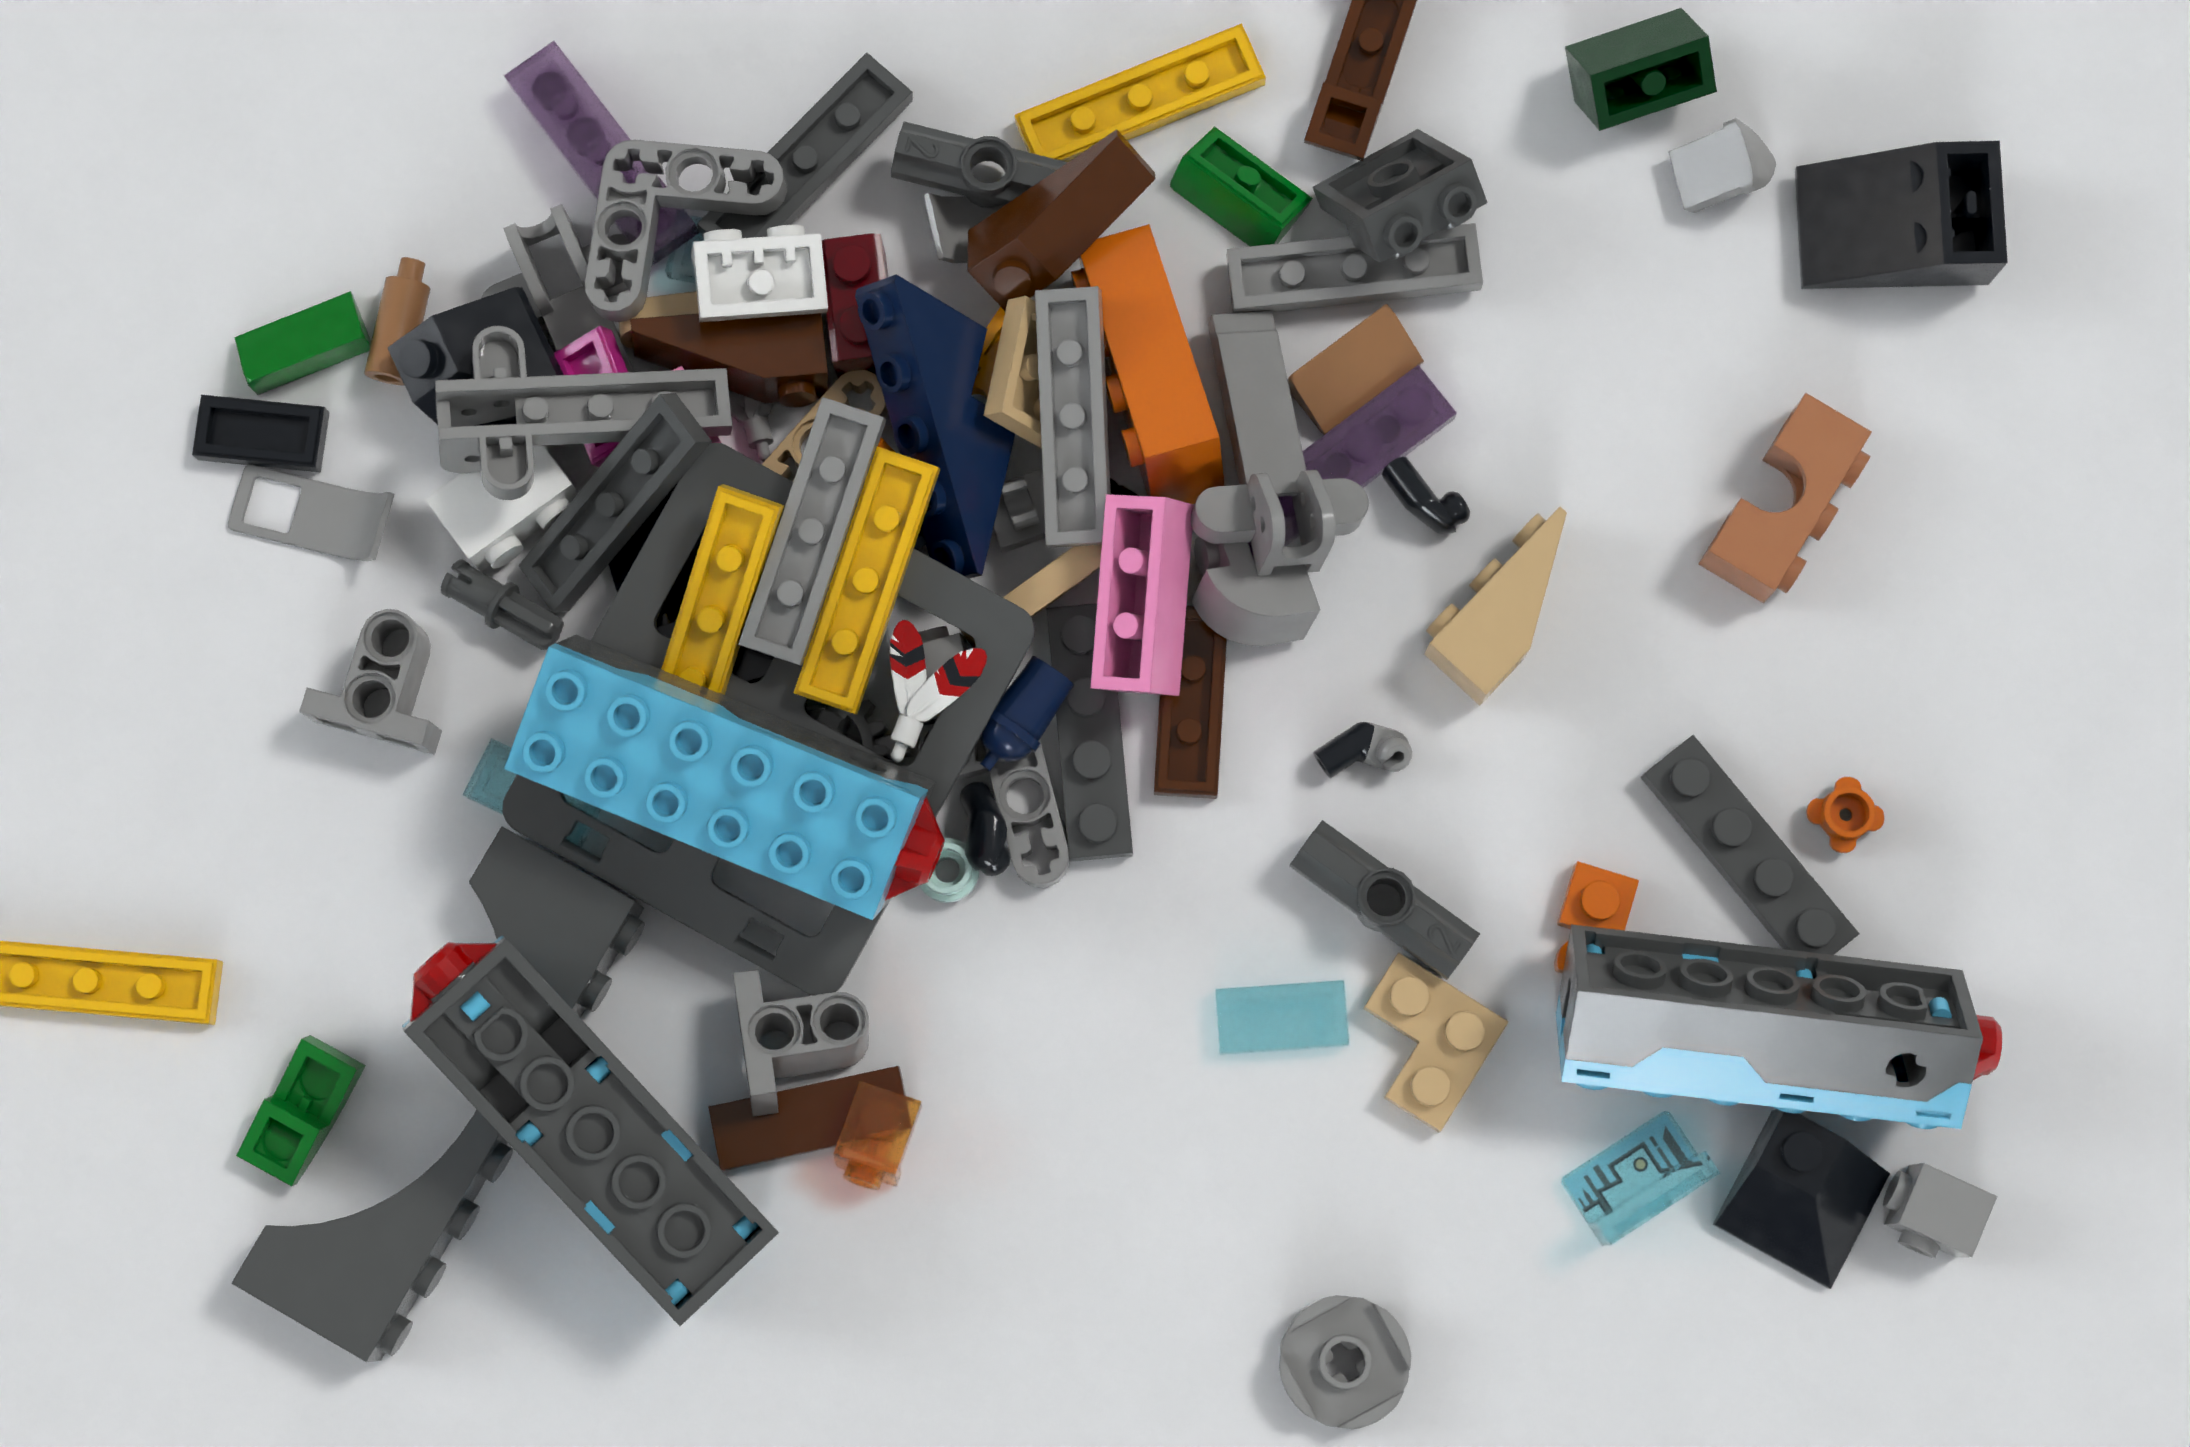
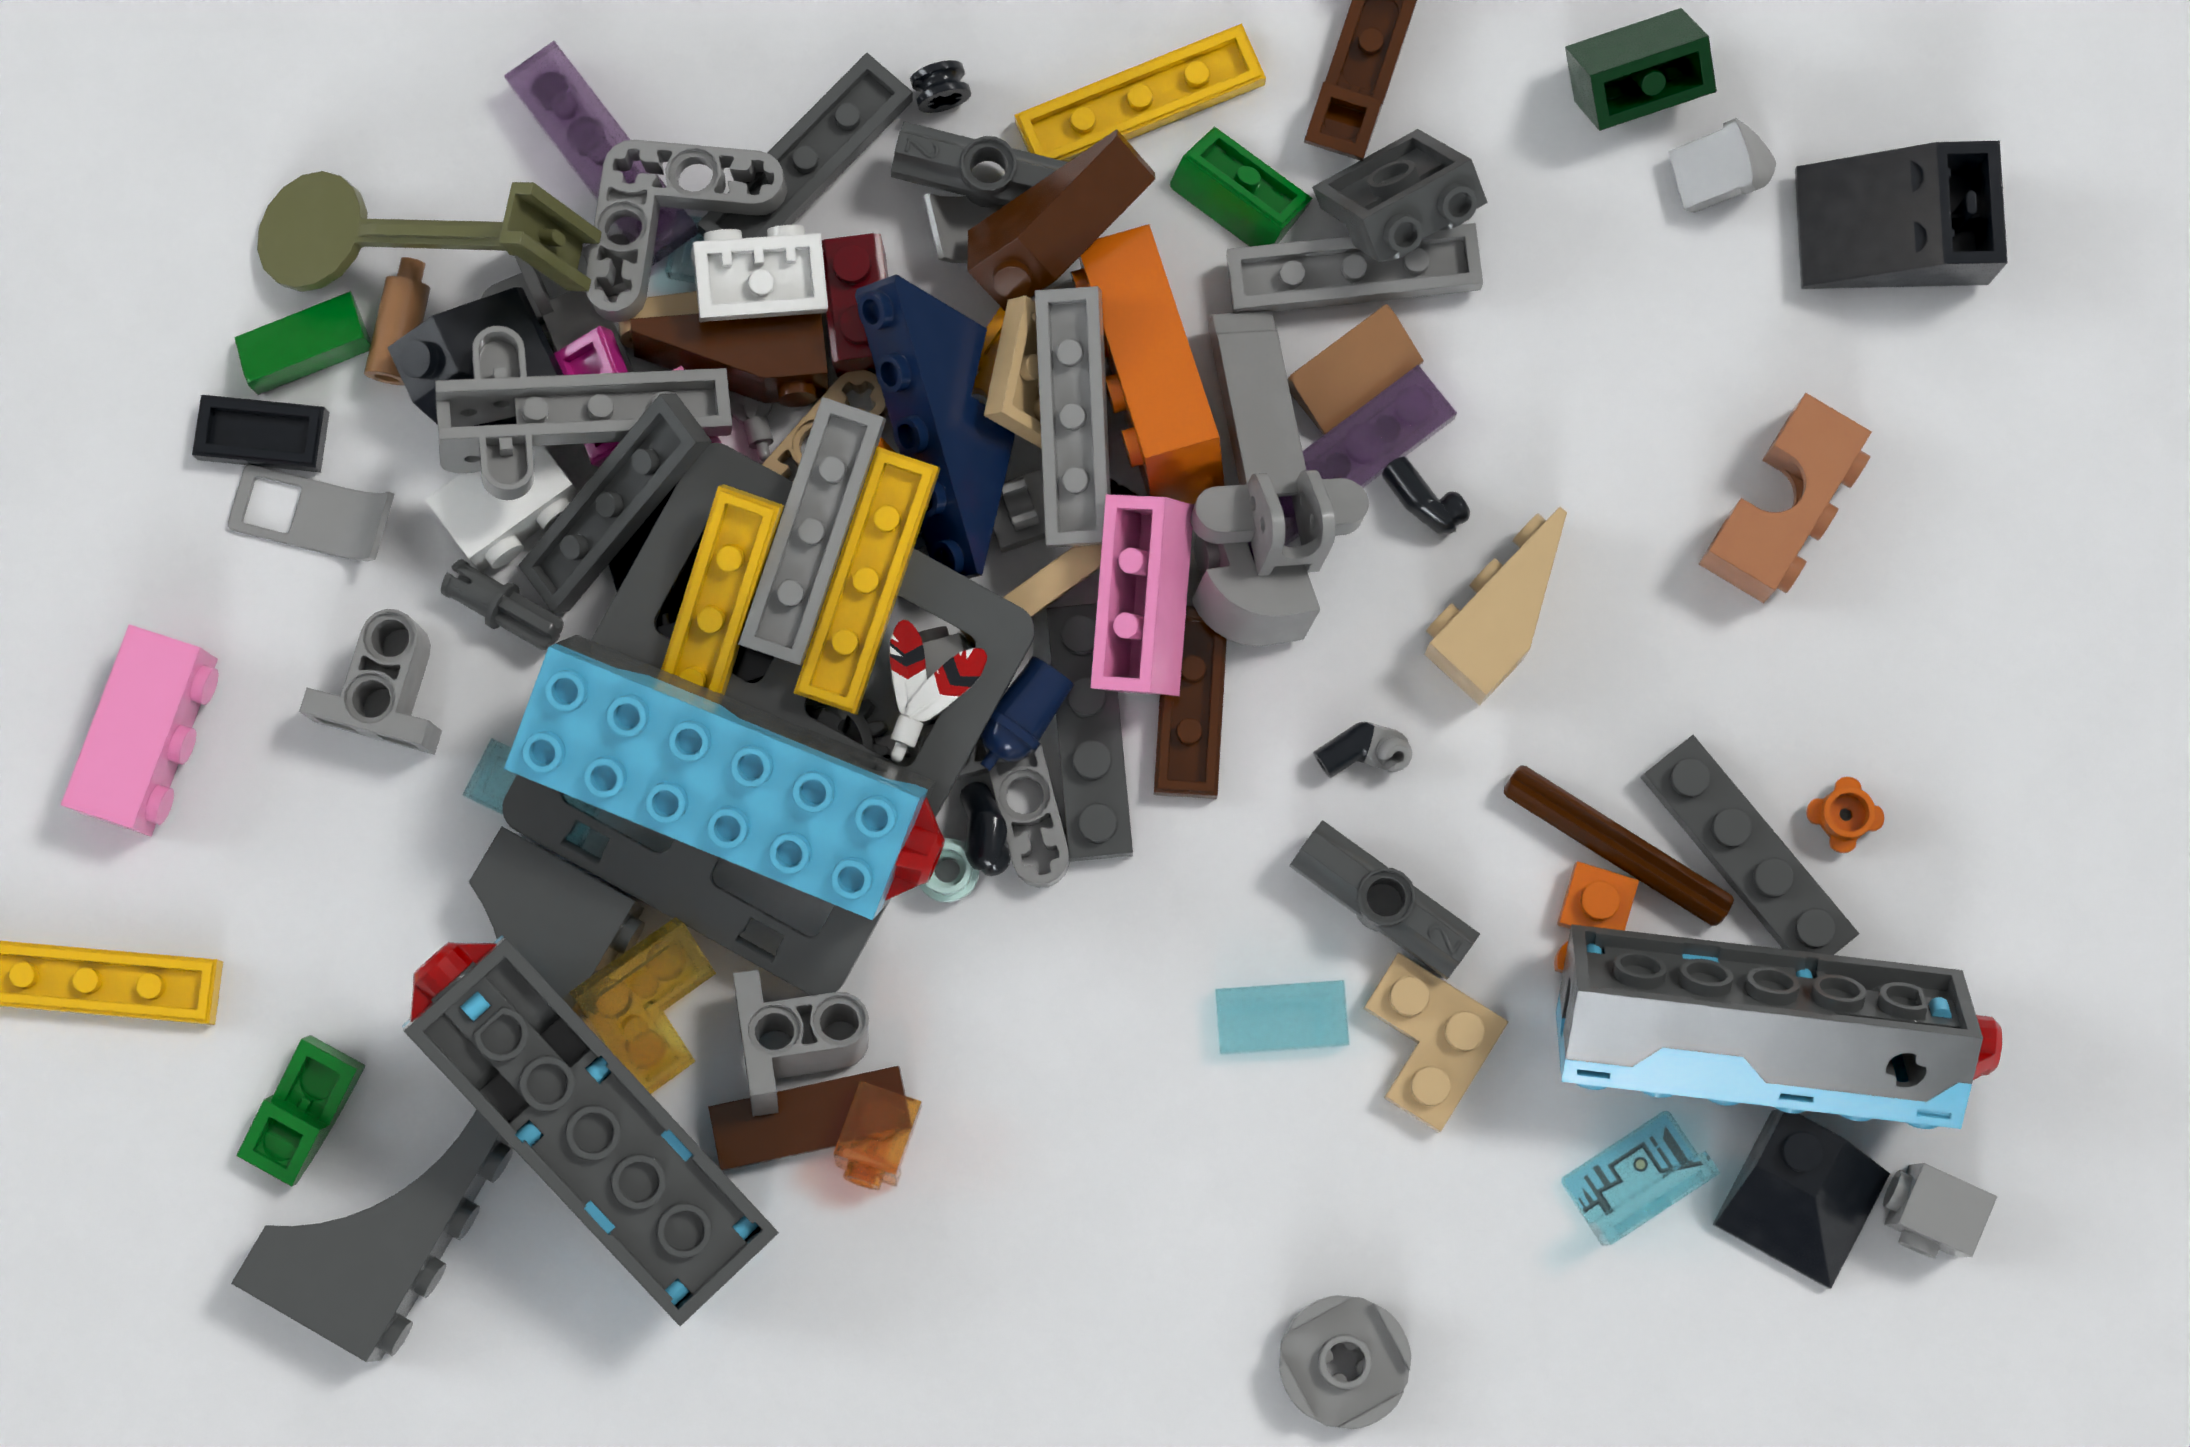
(141, 731): none -> bright pink brick
(322, 224): none -> olive piece
(629, 998): none -> clear yellow plate
(940, 86): none -> black bush
(1618, 845): none -> reddish brown axle

